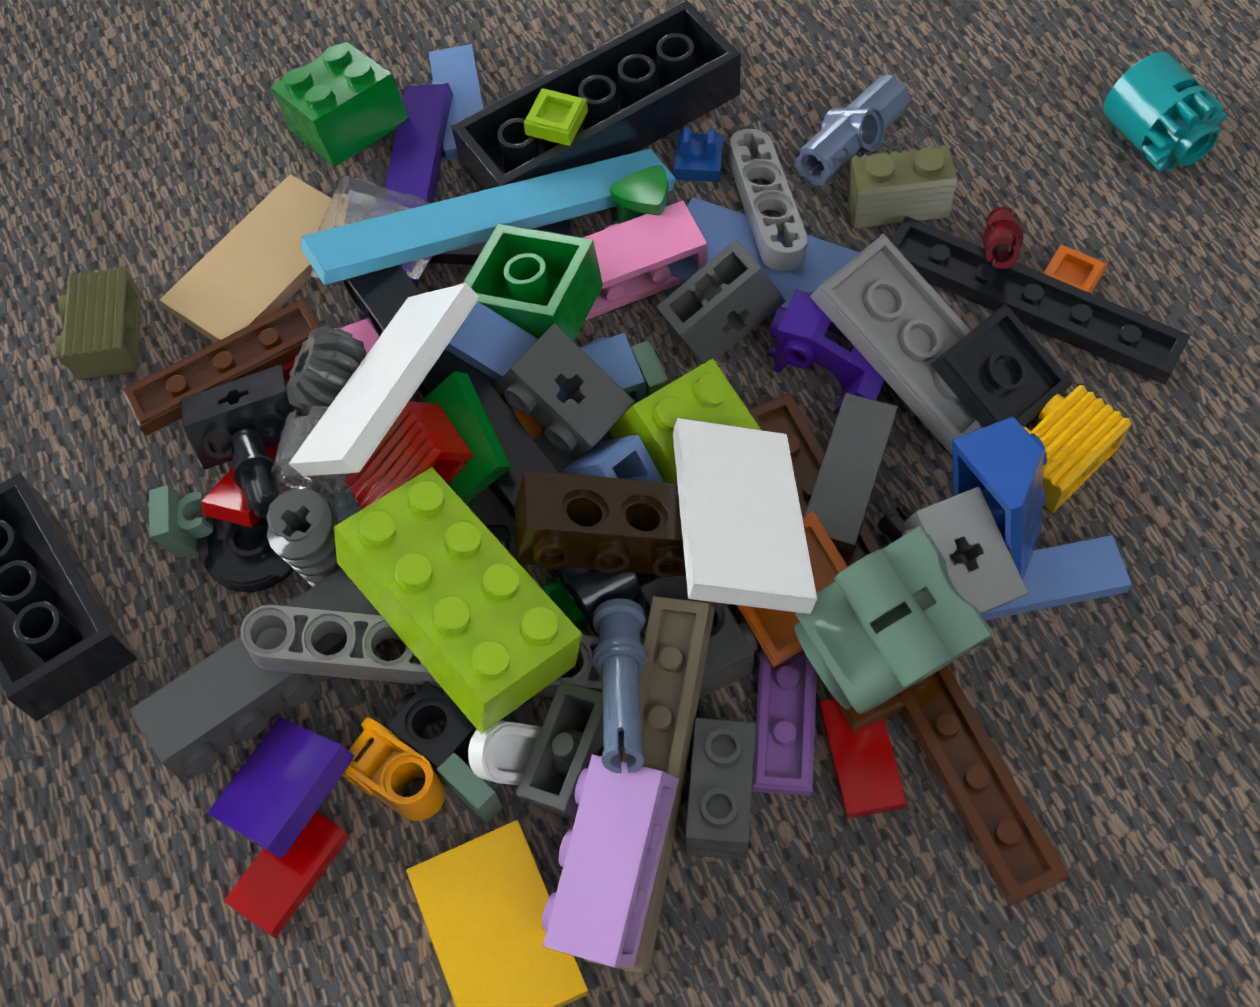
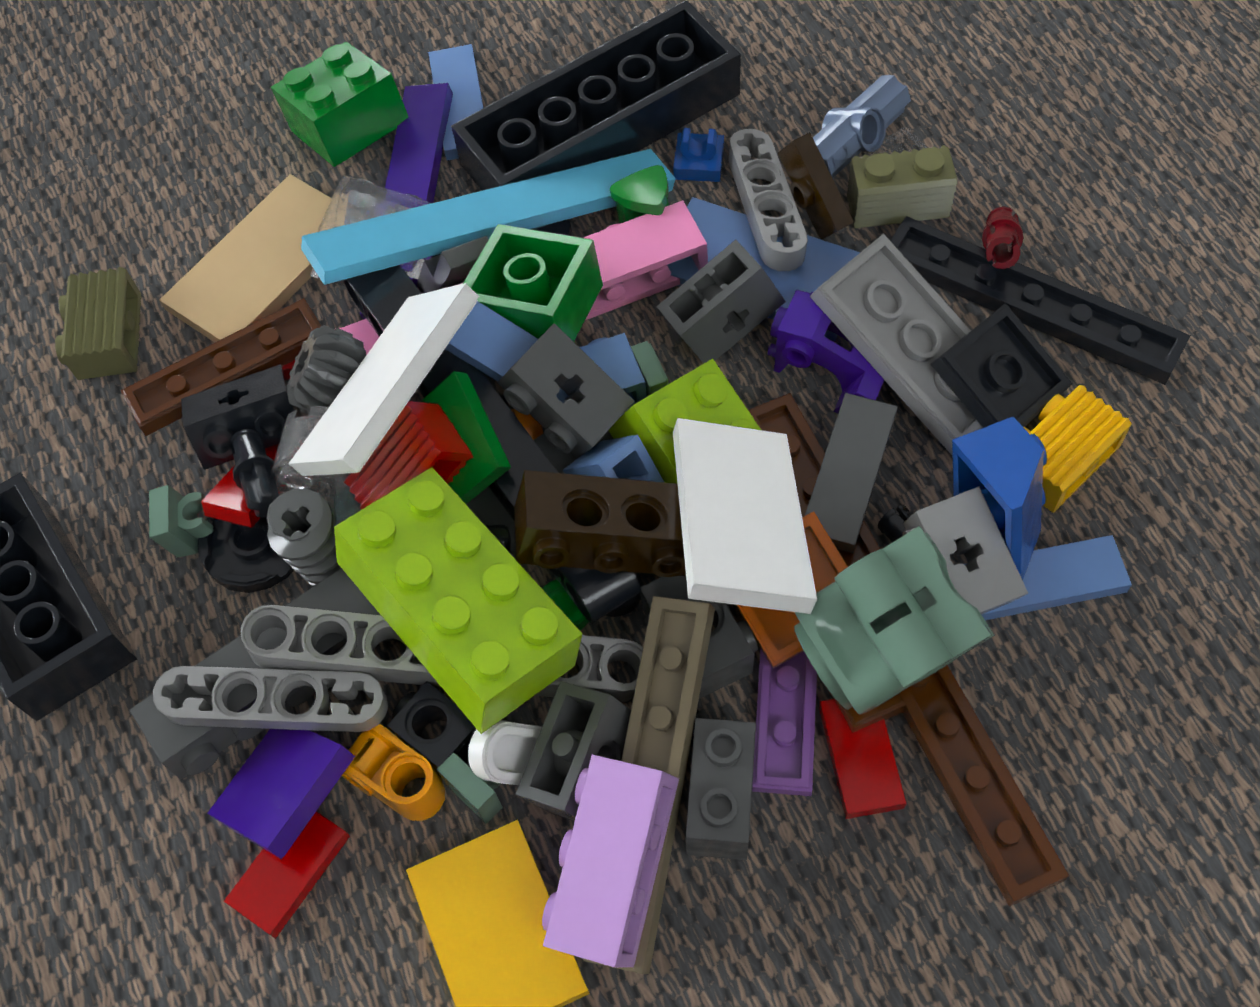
(272, 691): none -> light grey beam
(450, 266): none -> dark grey slope
(555, 117): lime tile -> none
(620, 662): sand blue pin -> none
(814, 186): none -> dark brown plate
(1076, 268): orange tile -> none
(1164, 112): teal gear -> none

